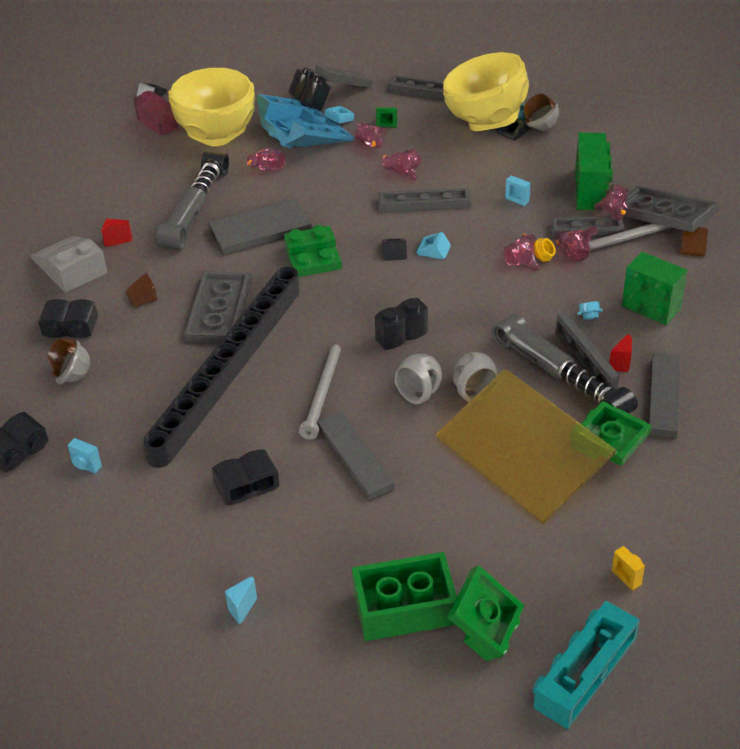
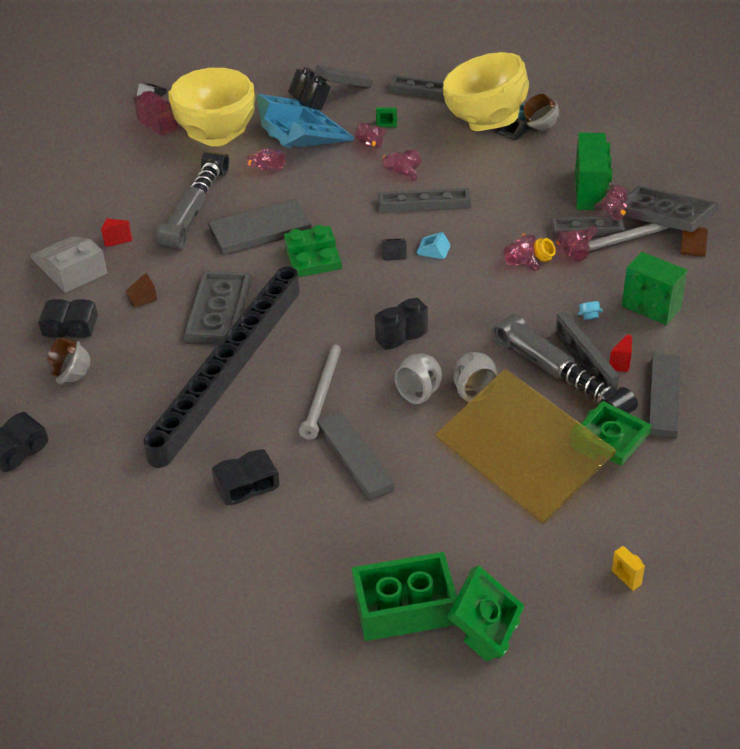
(84, 455): medium azure plate -> none
(241, 599): medium azure slope -> none
(339, 114): medium azure tile -> none
(517, 190): medium azure plate -> none
(556, 692): teal brick -> none

